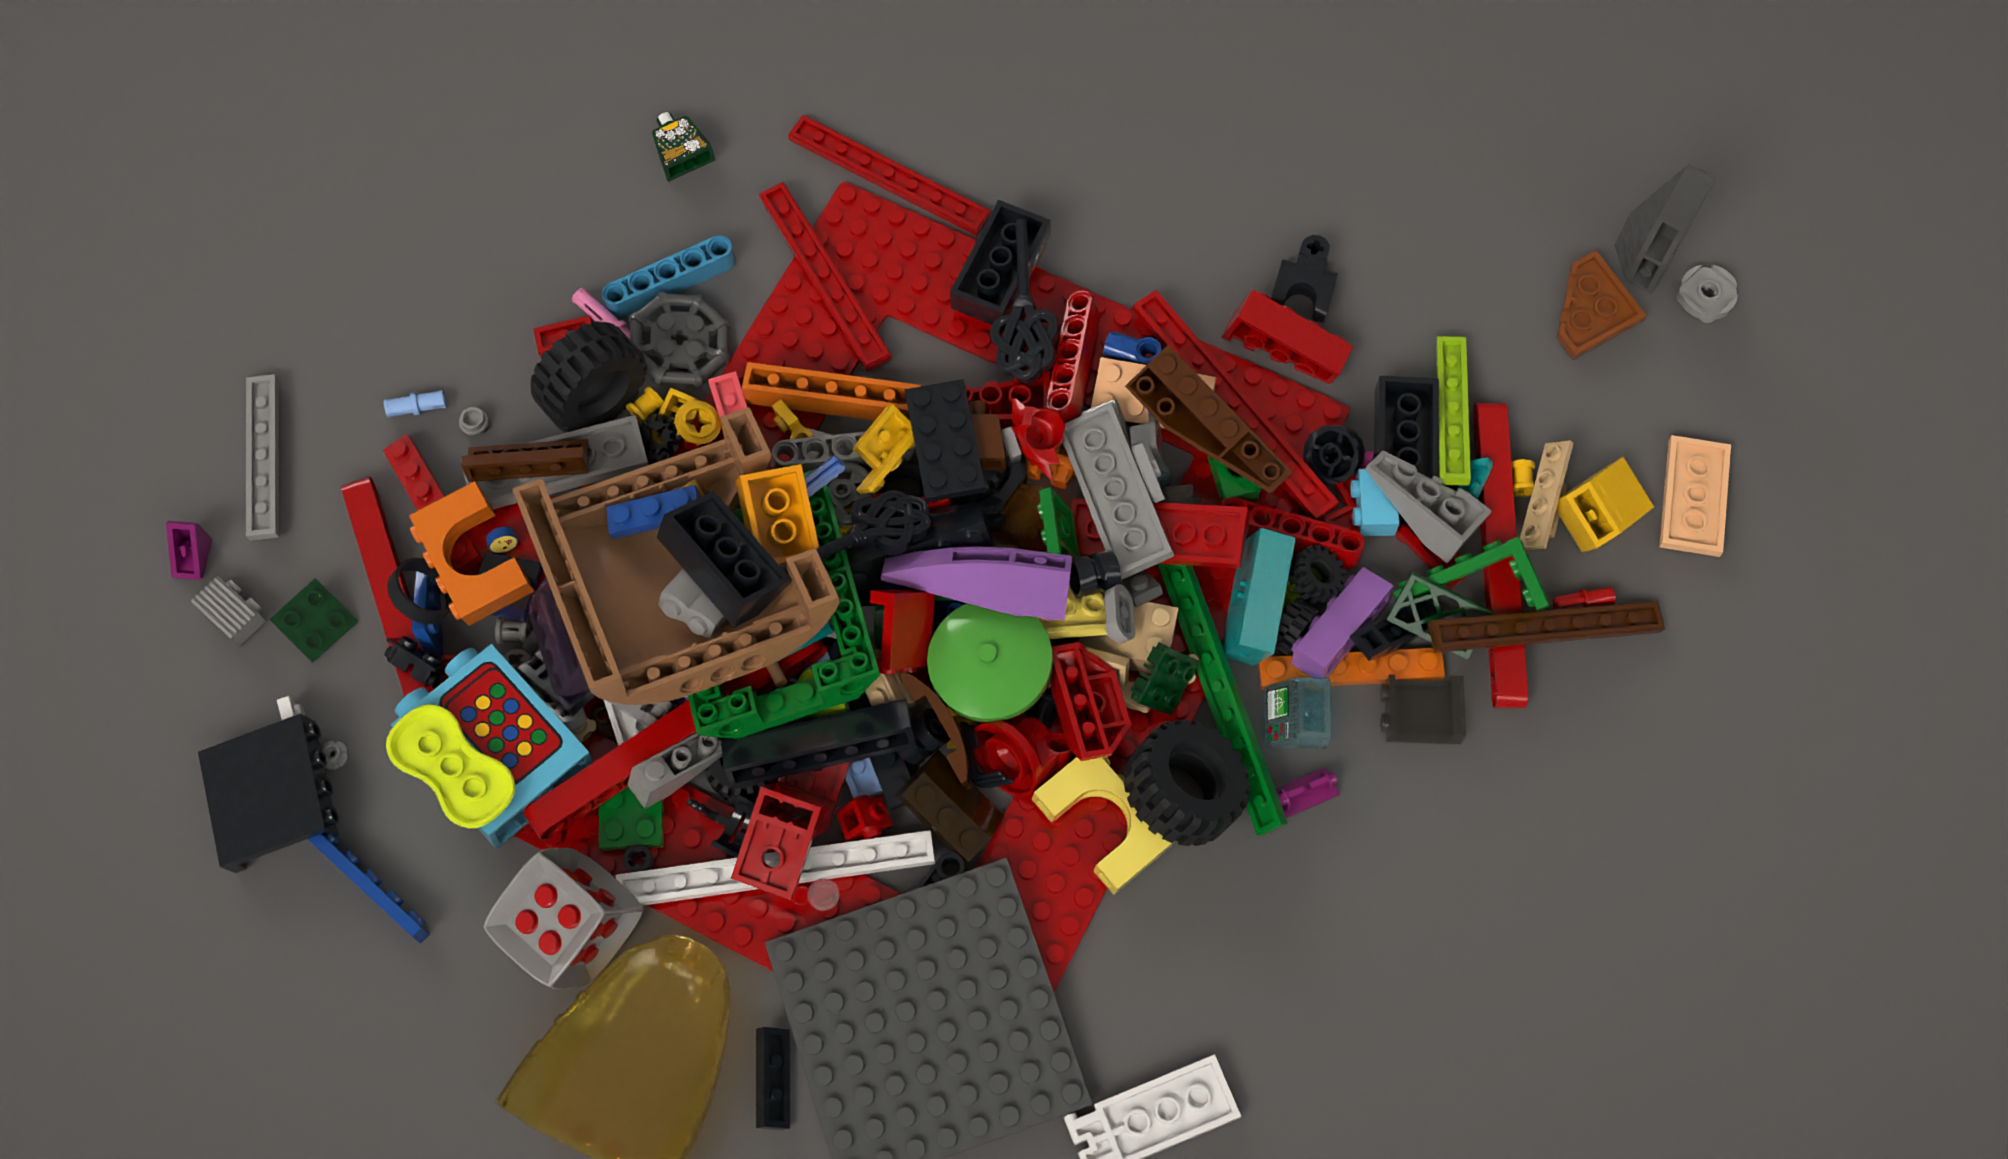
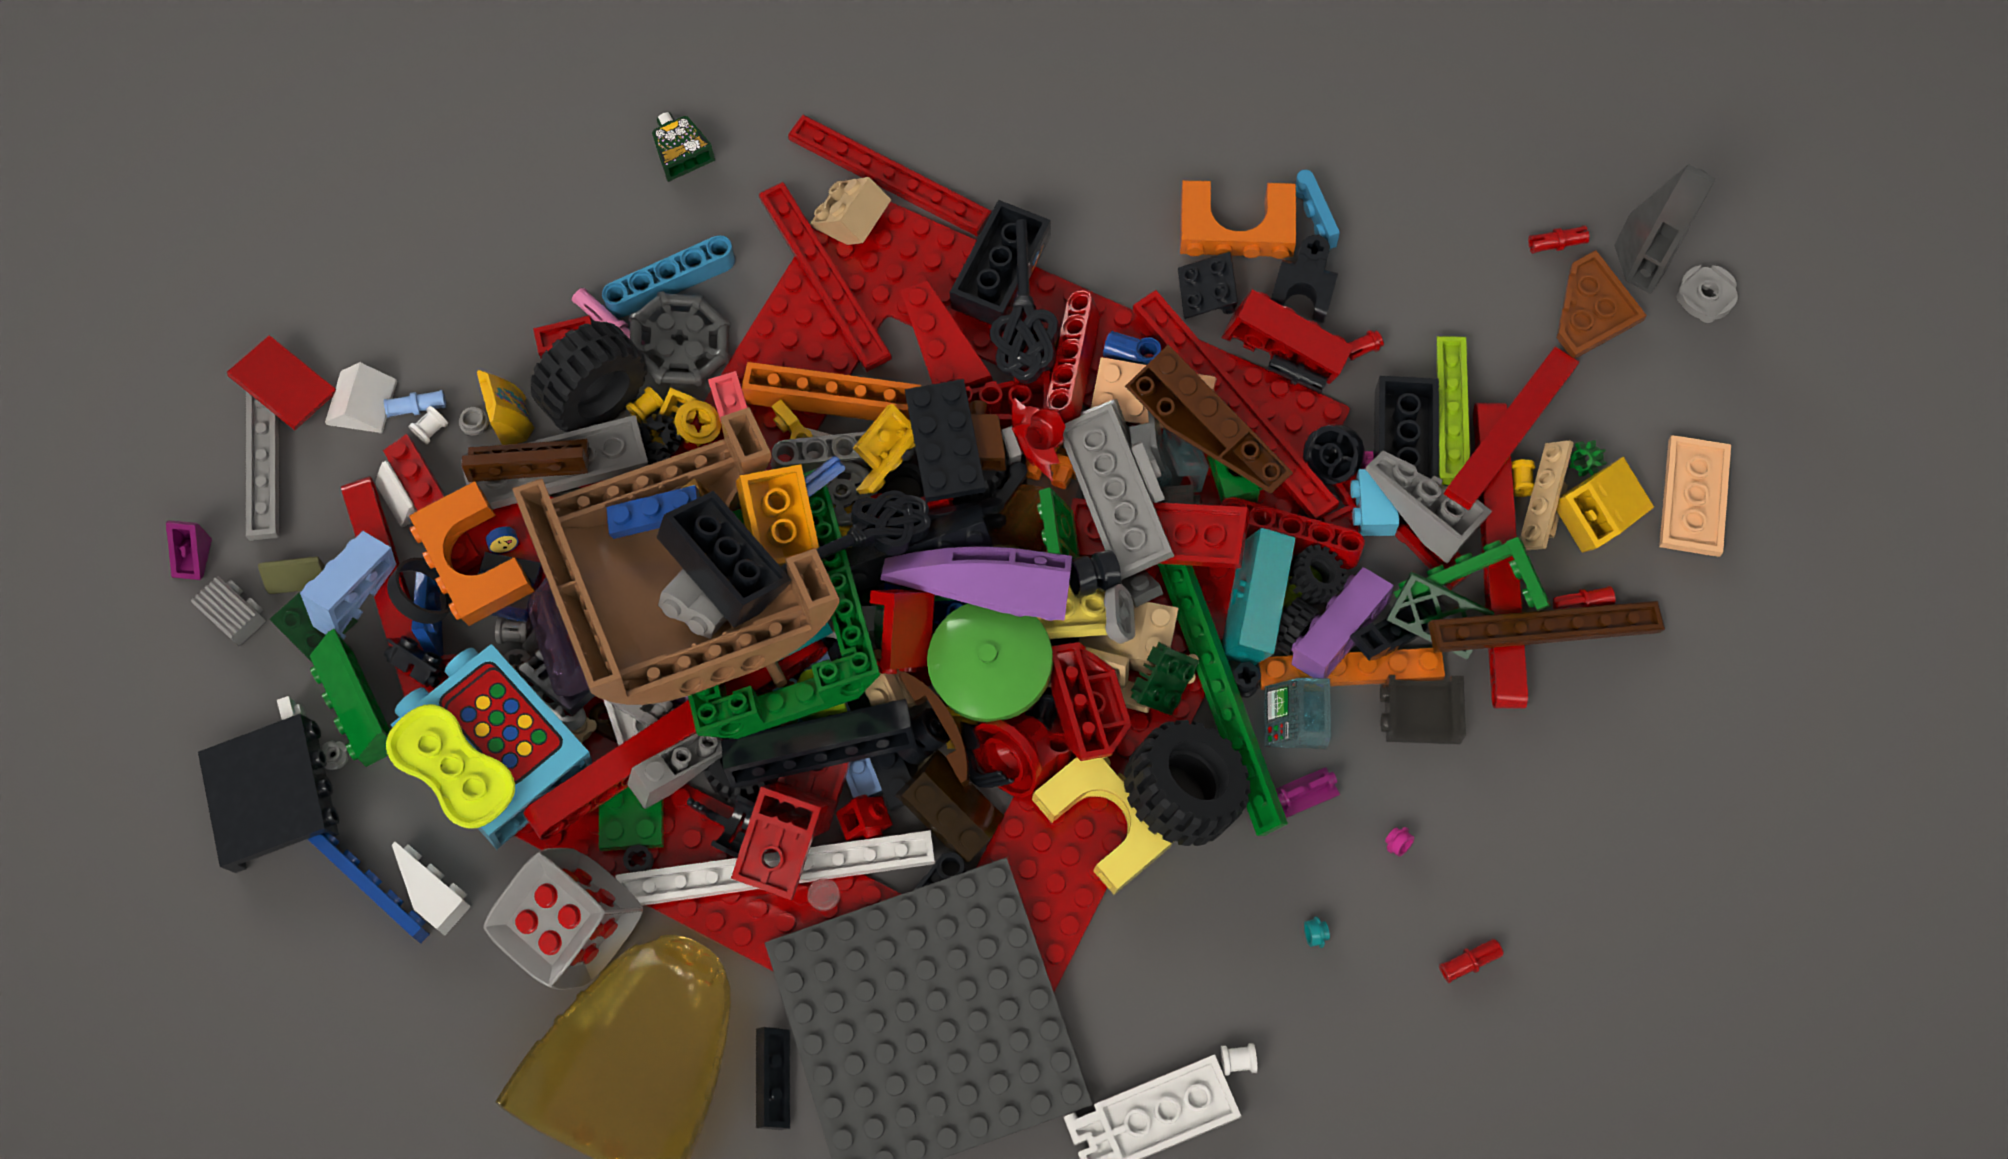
(281, 382): none -> red tile
(289, 574): none -> olive slope
(346, 583): none -> light blue wedge
(351, 698): none -> green slope
(360, 399): none -> white slope
(395, 494): none -> white slope
(428, 425): none -> white bush
(428, 894): none -> white slope
(505, 408): none -> yellow slope
(850, 210): none -> tan slope
(941, 341): none -> red wedge
(1186, 459): none -> clear light blue panel
(1205, 236): none -> orange arch
(1208, 286): none -> black hinge
(1238, 1059): none -> white bush
(1252, 674): none -> black bush
(1297, 373): none -> black pin
(1316, 207): none -> dark azure plate
(1316, 932): none -> teal plate
(1370, 342): none -> red pin
(1399, 841): none -> dark pink plate
(1471, 960): none -> red axle
(1511, 429): none -> red tile
(1558, 239): none -> red pin
(1583, 450): none -> green gear

